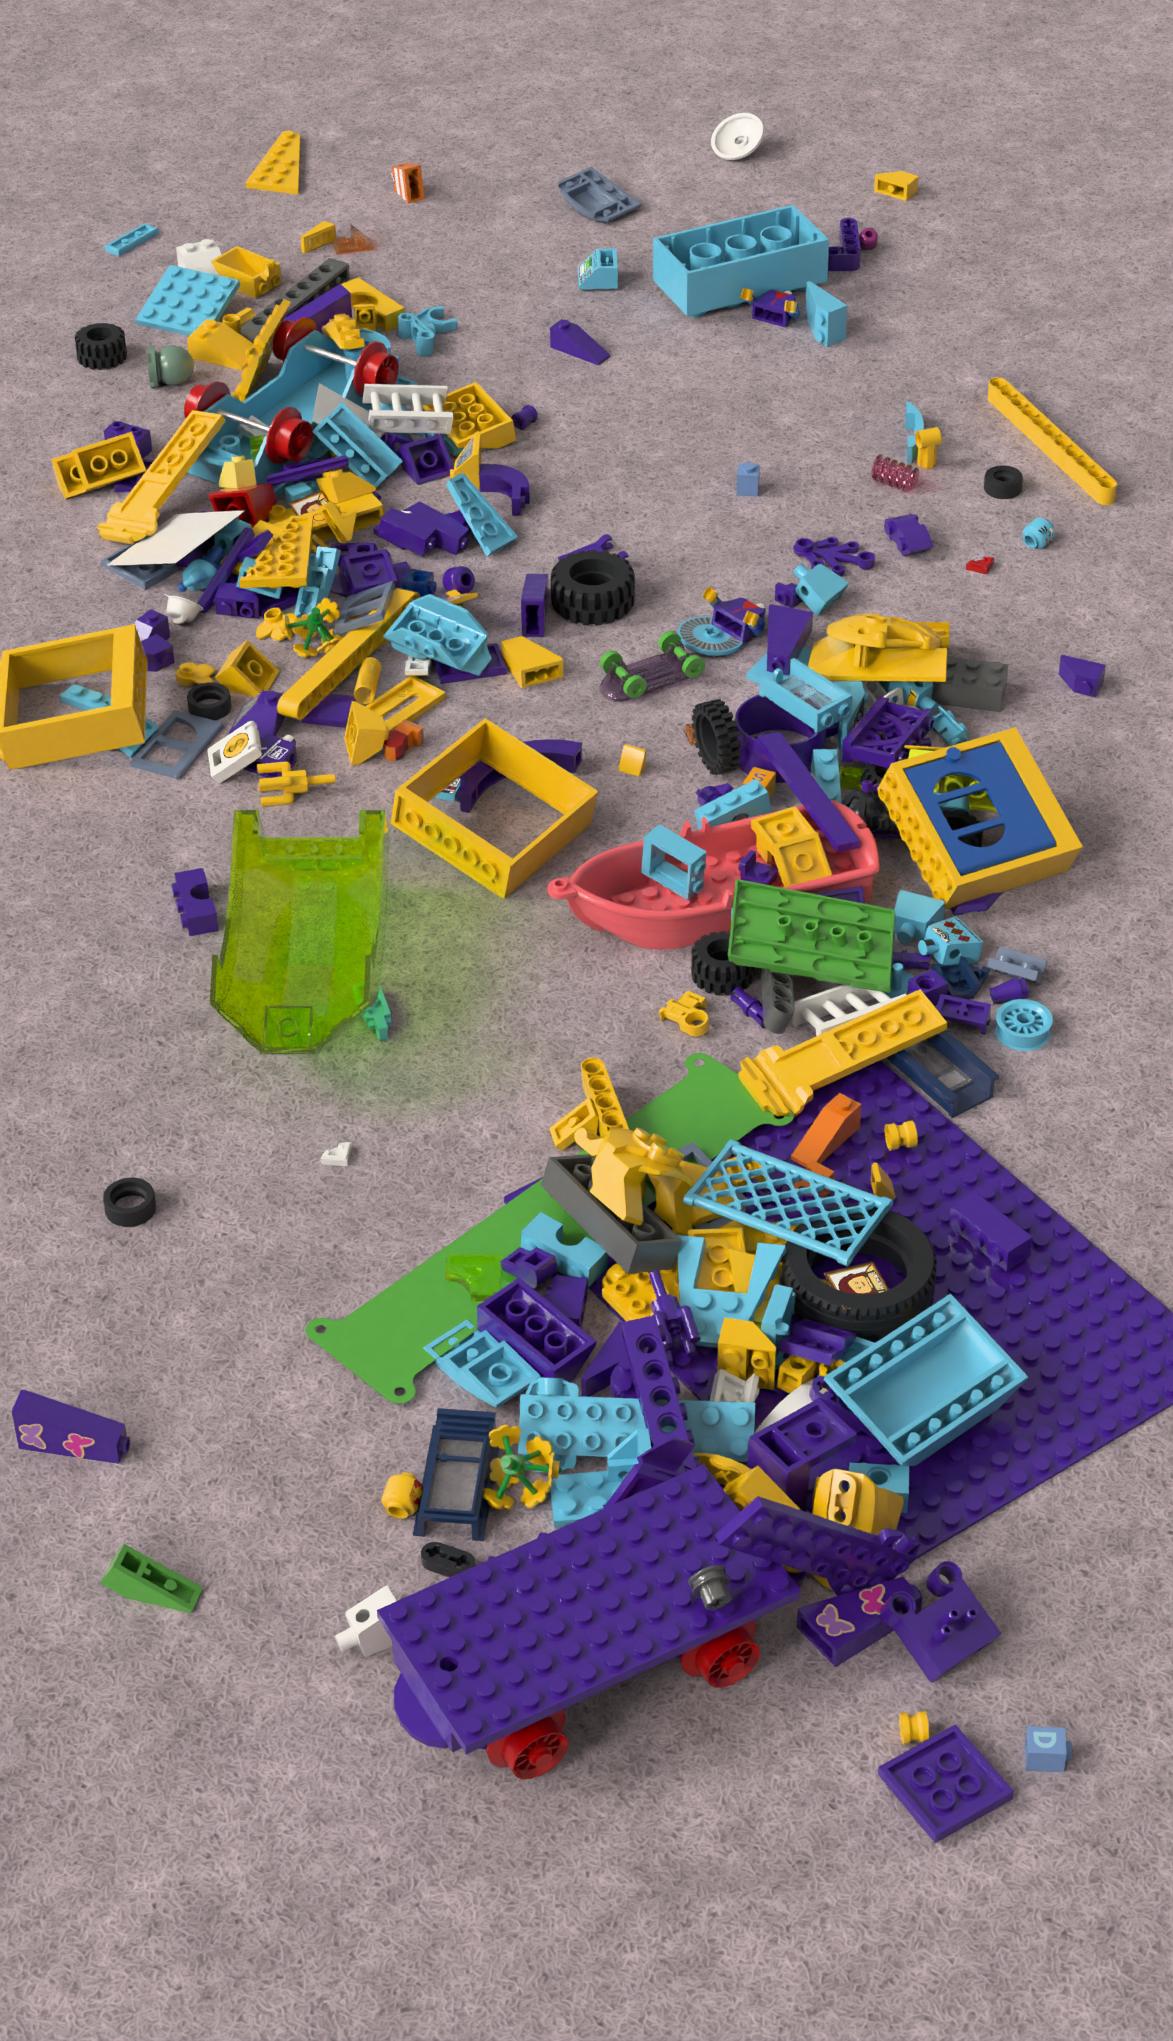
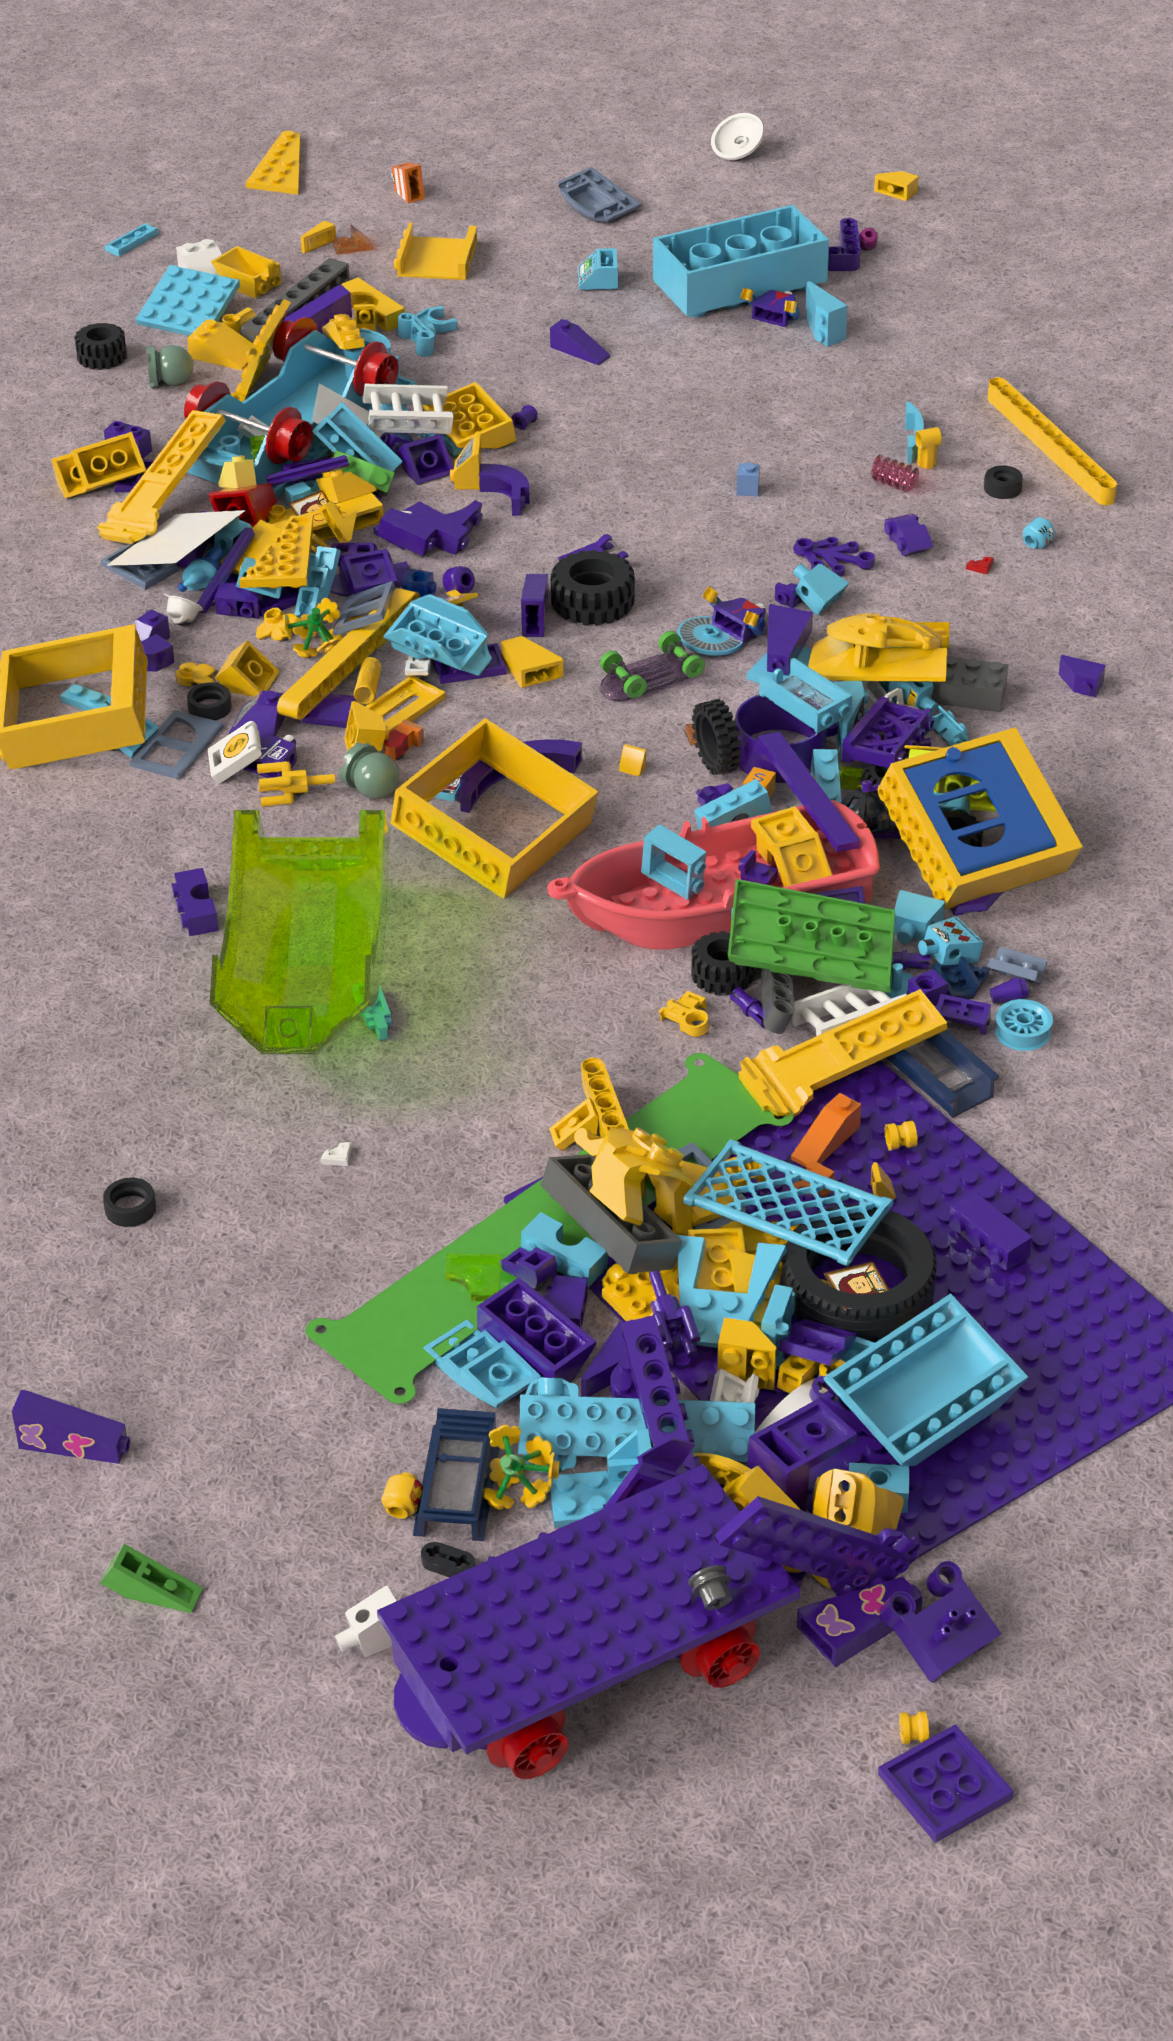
(255, 545): dark purple tile -> none
(369, 771): none -> sand green tile
(373, 474): none -> bright green slope
(435, 256): none -> yellow panel
(482, 518): medium azure wing -> none
(1046, 1749): medium blue brick -> none

